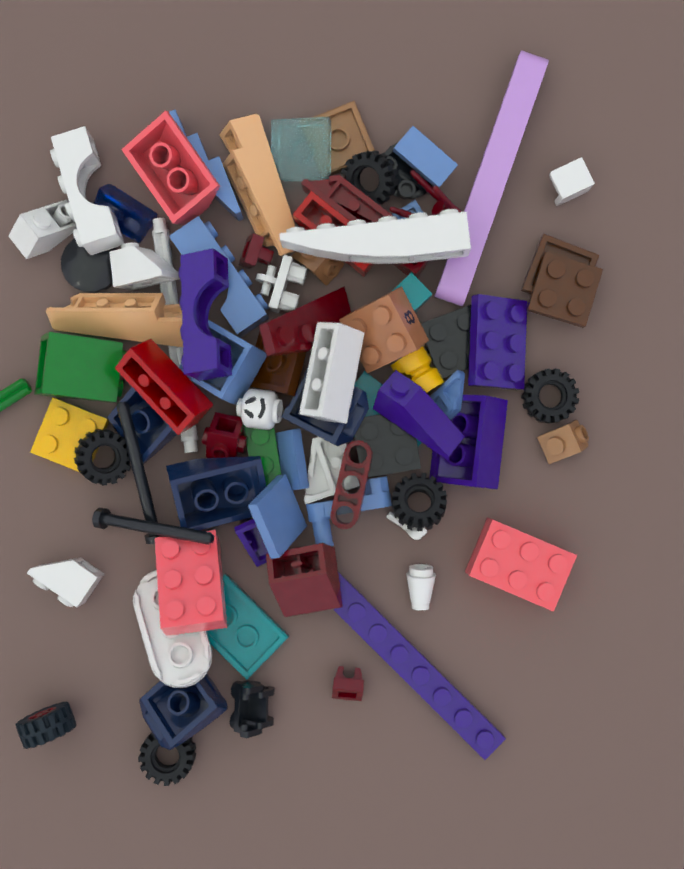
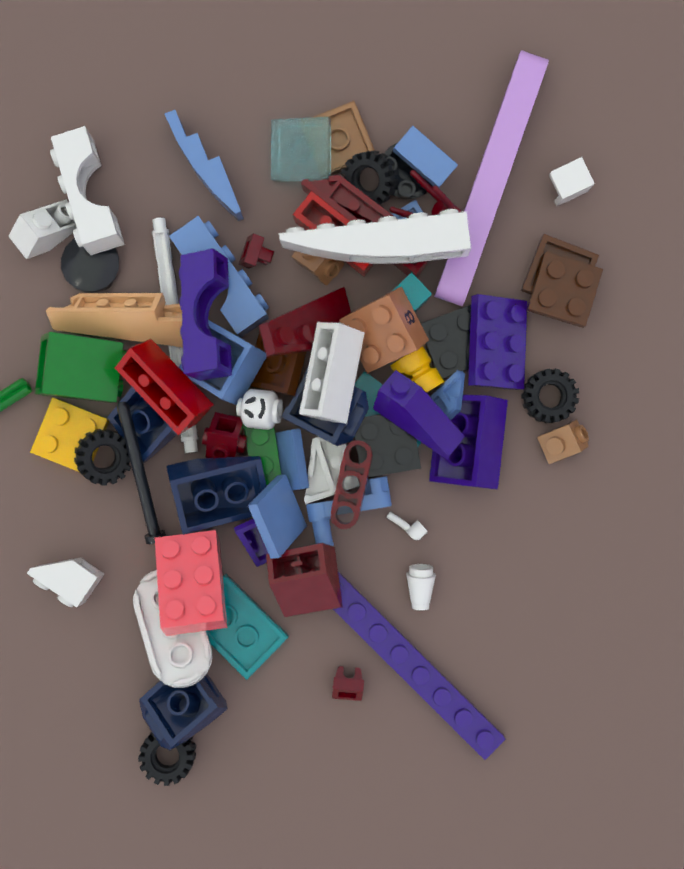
(46, 725): black wheel -> none
(103, 518): black bar -> none
(132, 216): clear blue slope -> none
(139, 268): white slope -> none
(172, 170): coral slope -> none
(250, 708): black piece -> none
(257, 179): light nougat wedge -> none
(280, 297): white hips -> none
(419, 519): black tyre -> none
(520, 564): coral brick -> none

